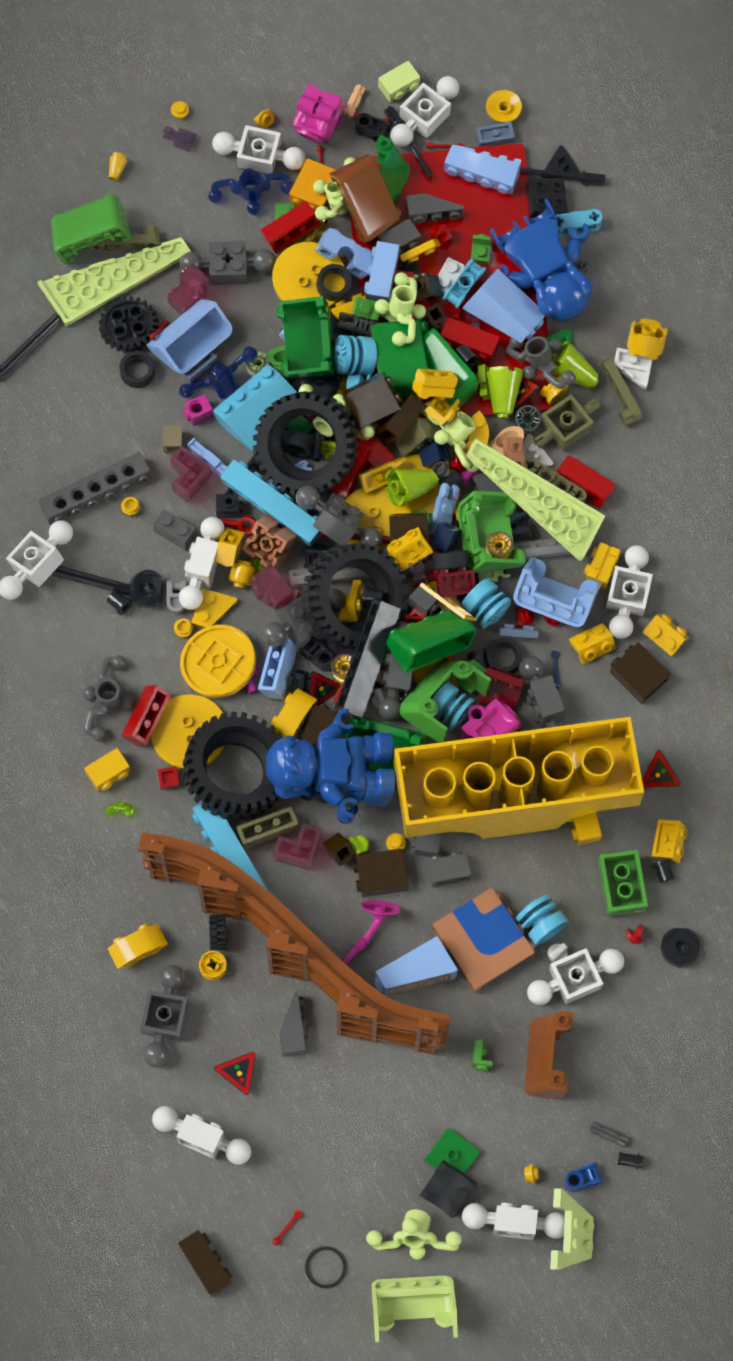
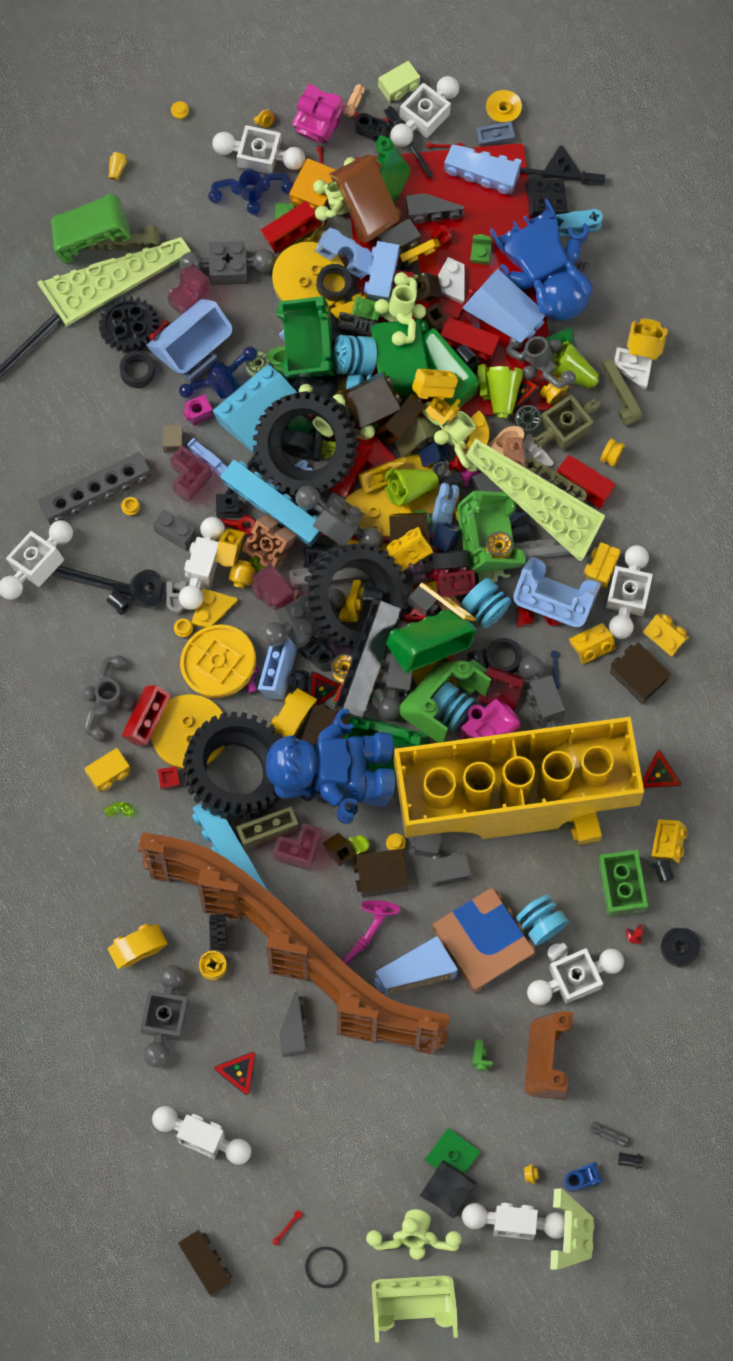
(182, 139): clear purple plate -> none
(470, 274): medium azure piece -> none
(527, 631): sand blue plate -> none
(612, 452): none -> yellow wheel

